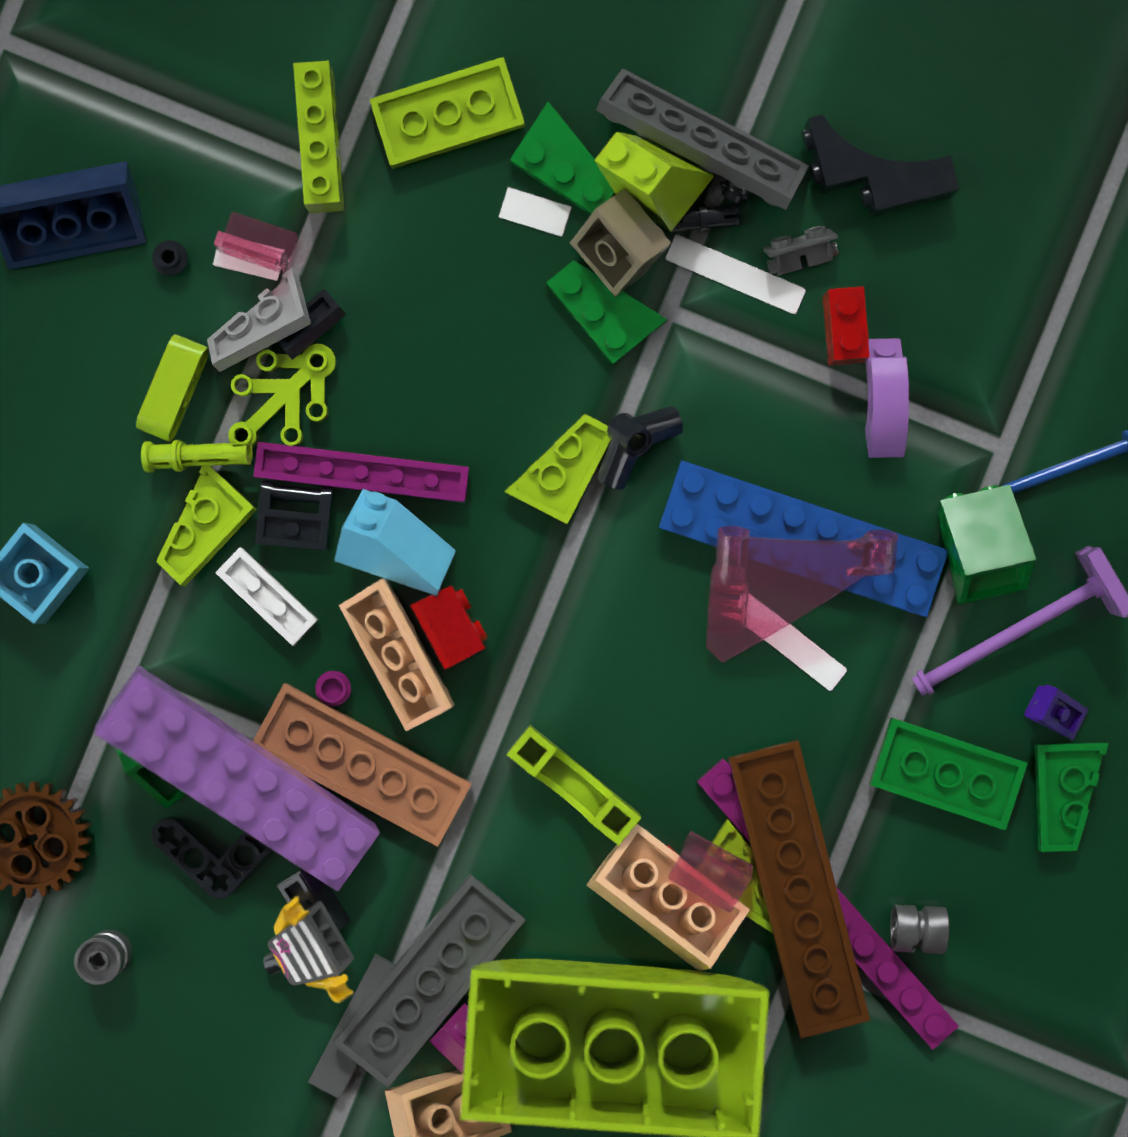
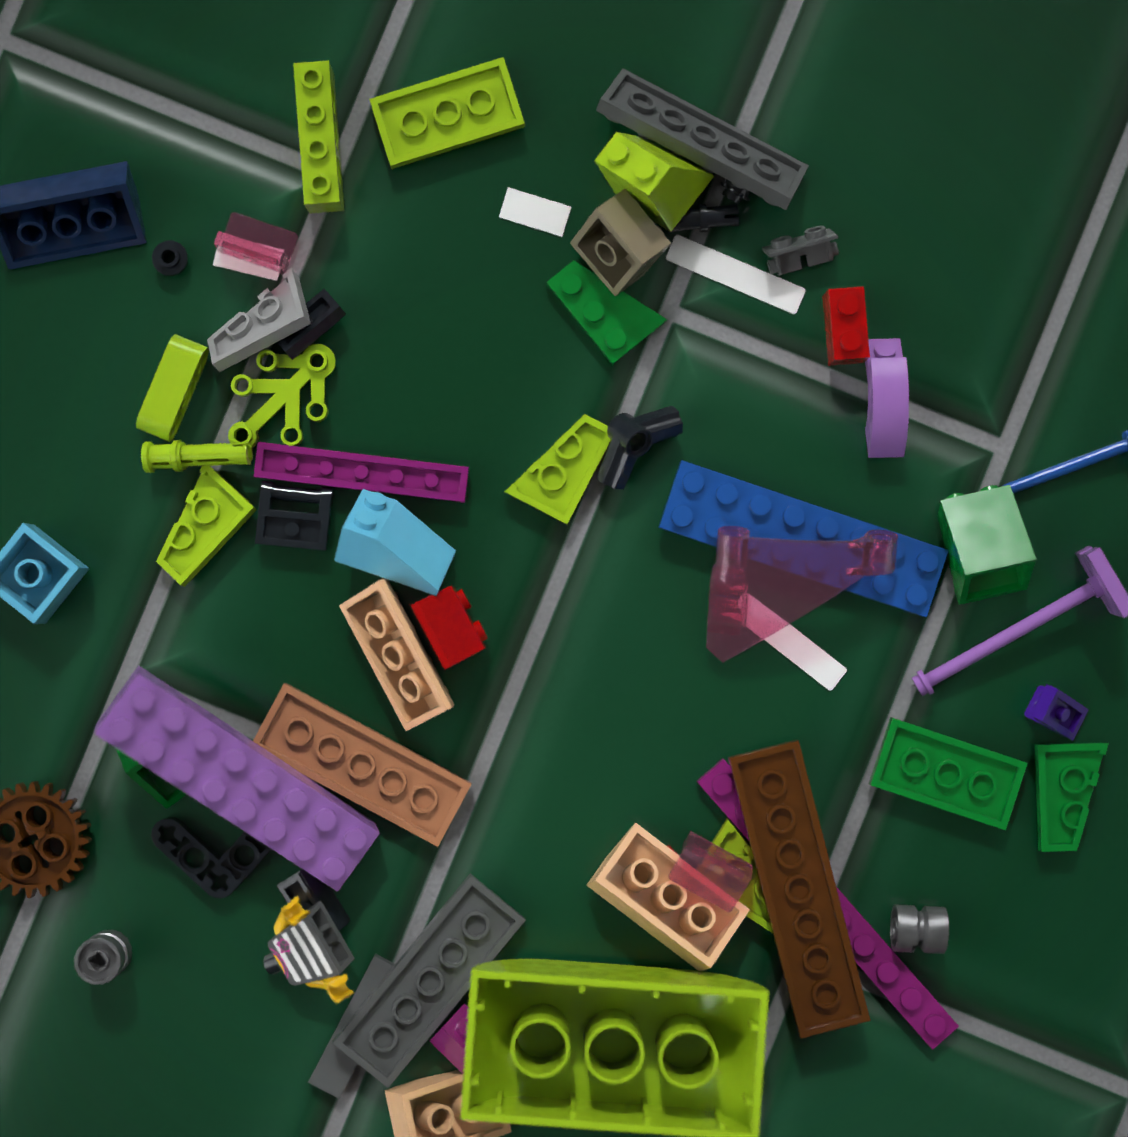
(267, 596): white plate -> none
(333, 688): magenta plate -> none
(562, 162): green wing -> none
(574, 784): lime arch -> none
(885, 182): black arch -> none

